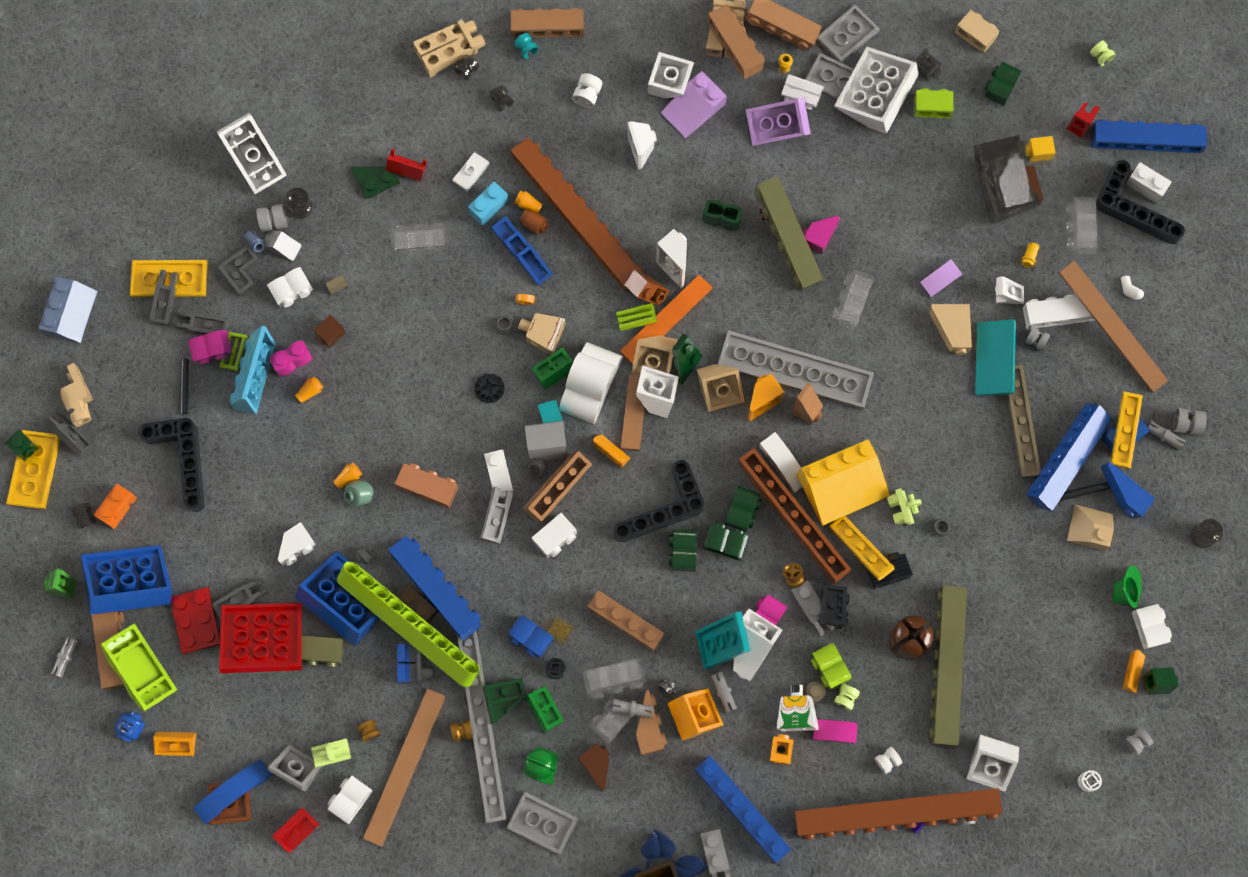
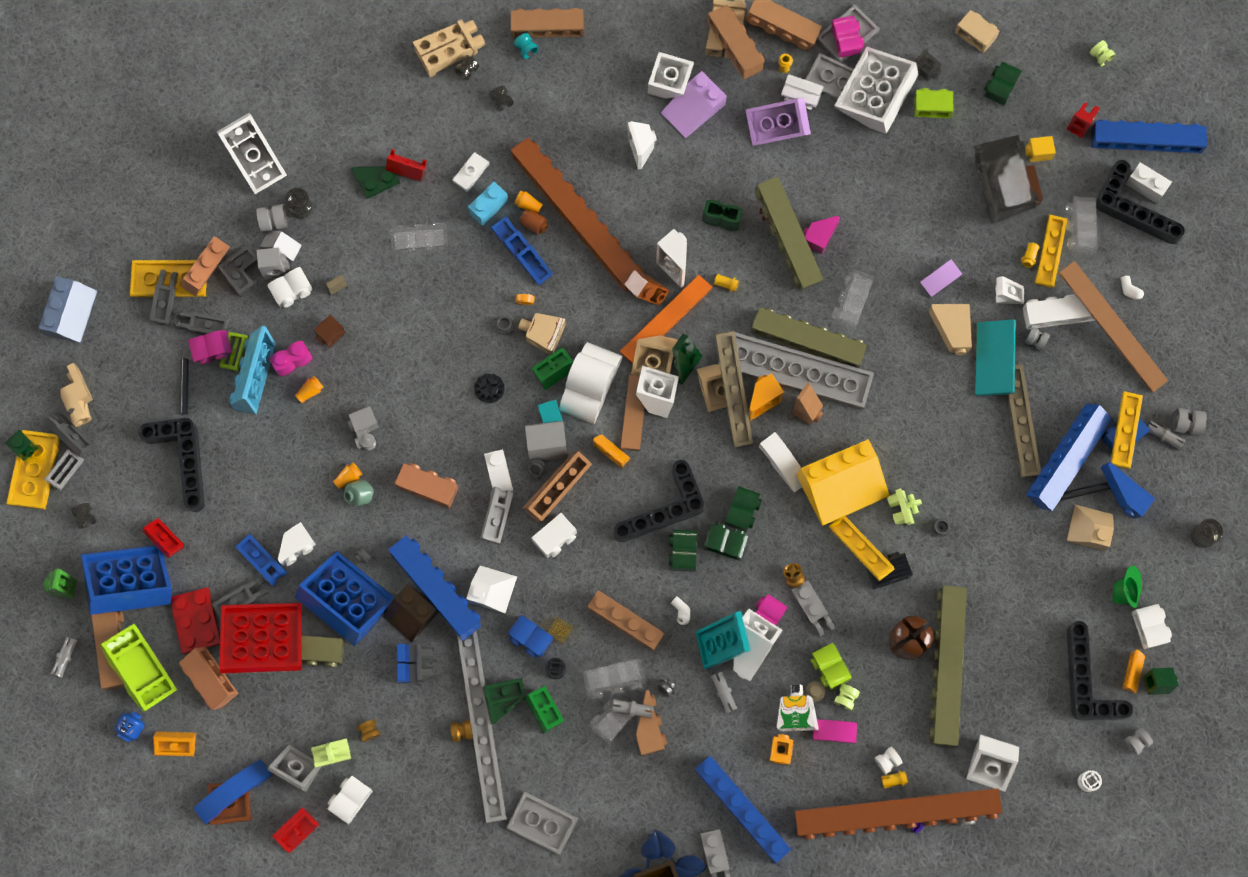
(55, 483): none -> light grey tile
(115, 506): orange brick -> none
(163, 537): none -> red plate
(204, 266): none -> nougat brick
(206, 678): none -> nougat brick
(256, 243): sand blue pin -> none
(260, 559): none -> blue plate
(272, 263): none -> light grey brick
(362, 423): none -> light grey brick
(404, 768): medium nougat tile -> none
(408, 624): lime beam -> none
(491, 589): none -> white slope
(541, 765): green piece -> none
(587, 90): white wheel -> none
(597, 764): reddish brown slope -> none
(636, 314): lime tile -> none
(683, 611): none -> white arm
(695, 714): light orange slope -> none
(726, 282): none -> yellow pin
(733, 388): none -> dark tan plate
(794, 516): dark orange brick -> none
(808, 338): none -> olive brick
(834, 605): black bracket -> none
(846, 36): none -> dark pink brick
(894, 779): none -> yellow pin
(1051, 251): none -> yellow tile
(1086, 681): none -> black beam

